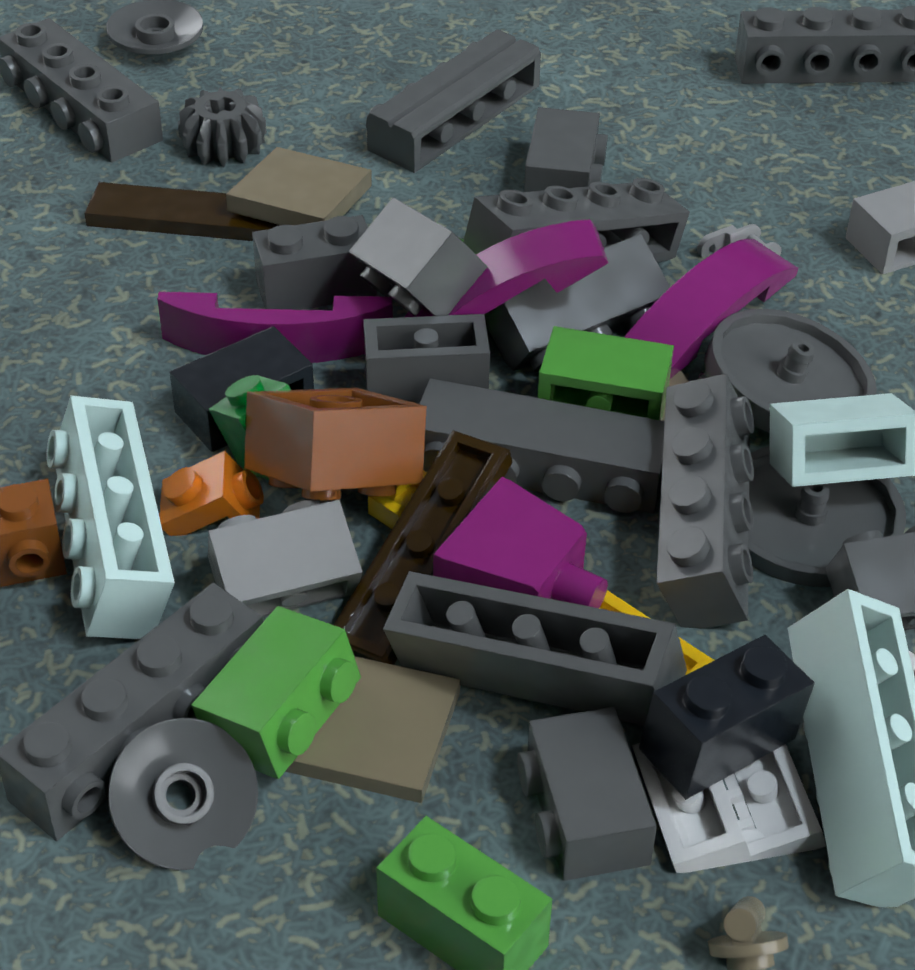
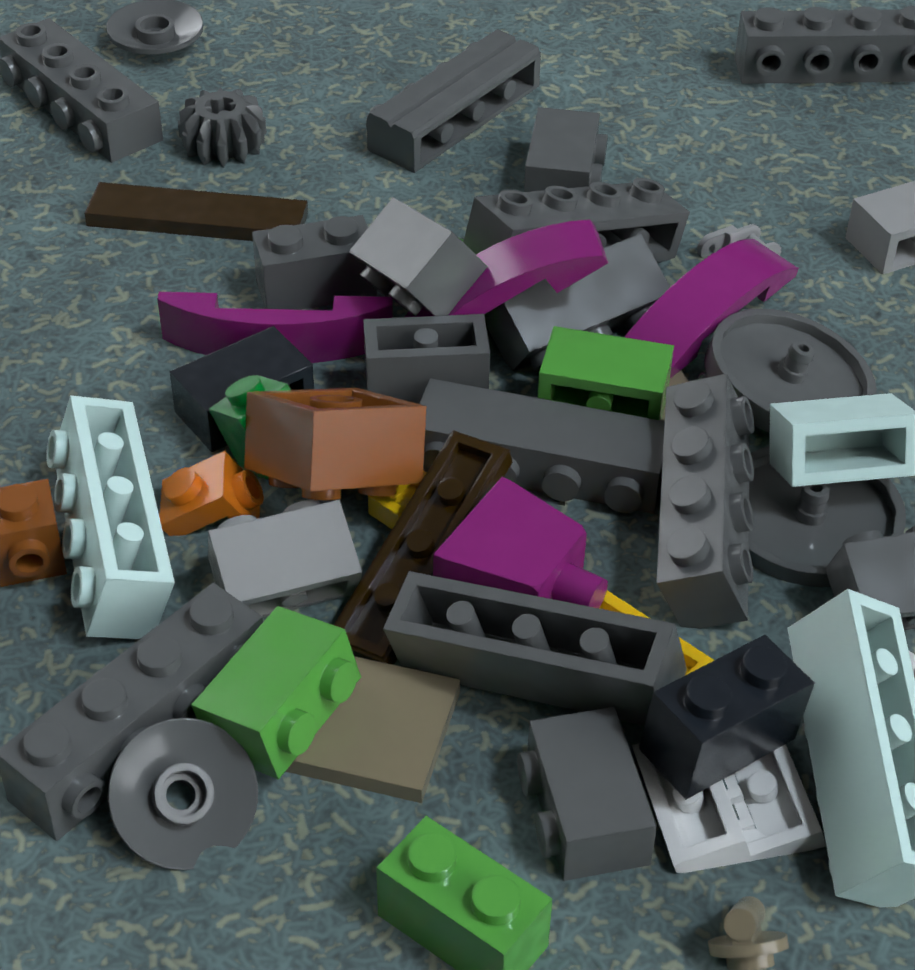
(298, 189): dark tan tile -> none

